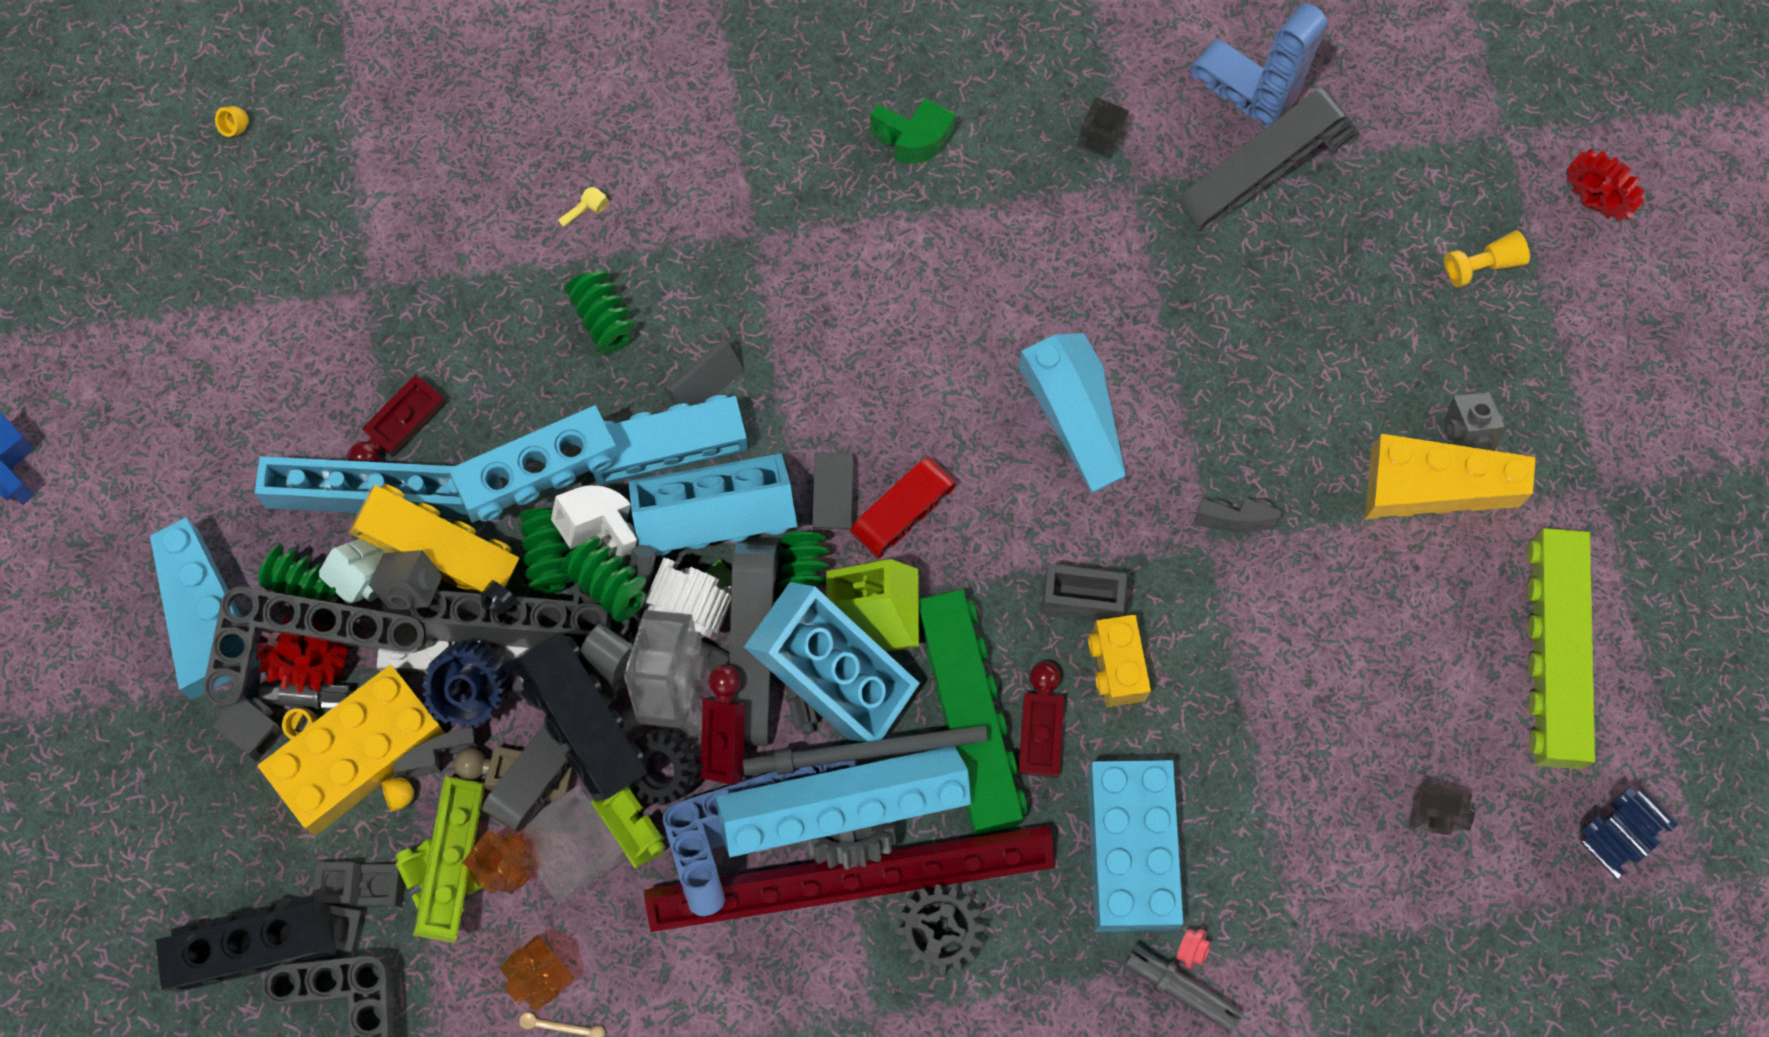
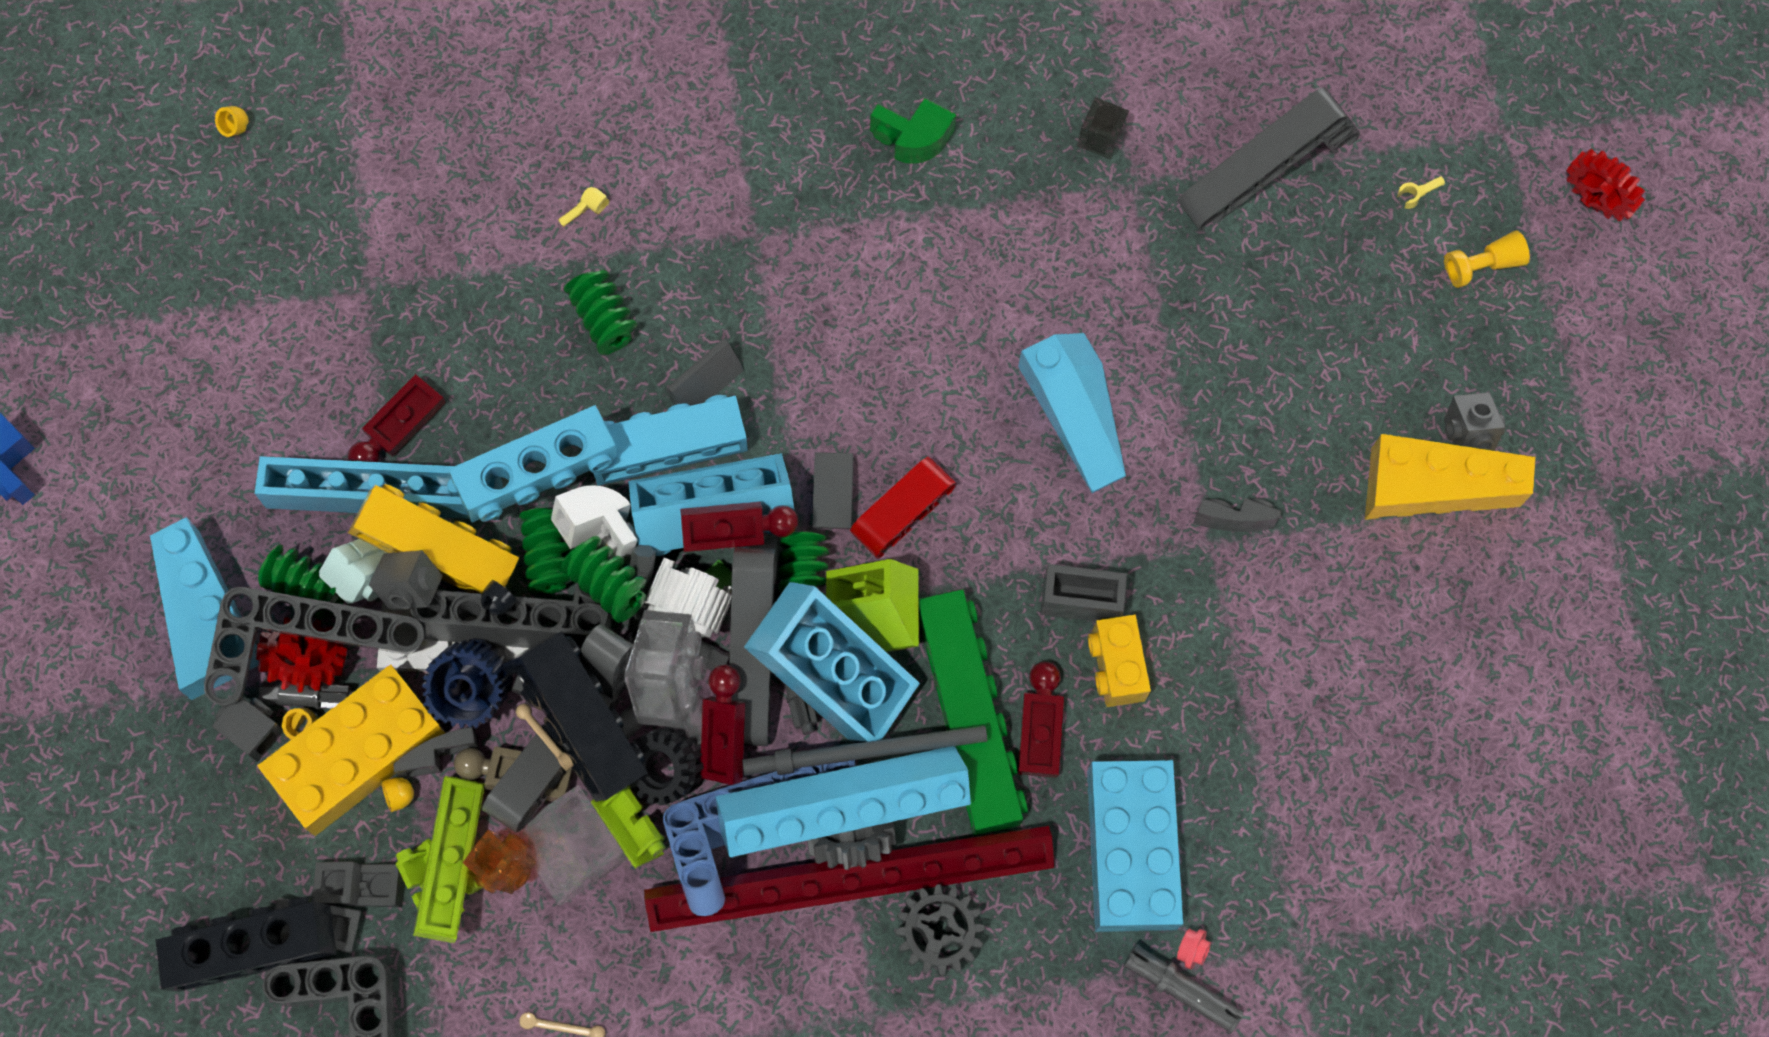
(525, 712): none -> tan hinge
(535, 974): clear orange brick -> none
(733, 525): none -> dark red plate
(1269, 90): medium blue beam -> none
(1419, 191): none -> light yellow hand
(1441, 809): clear smoke brick -> none
(1561, 649): lime brick -> none
(1626, 831): dark blue brick -> none

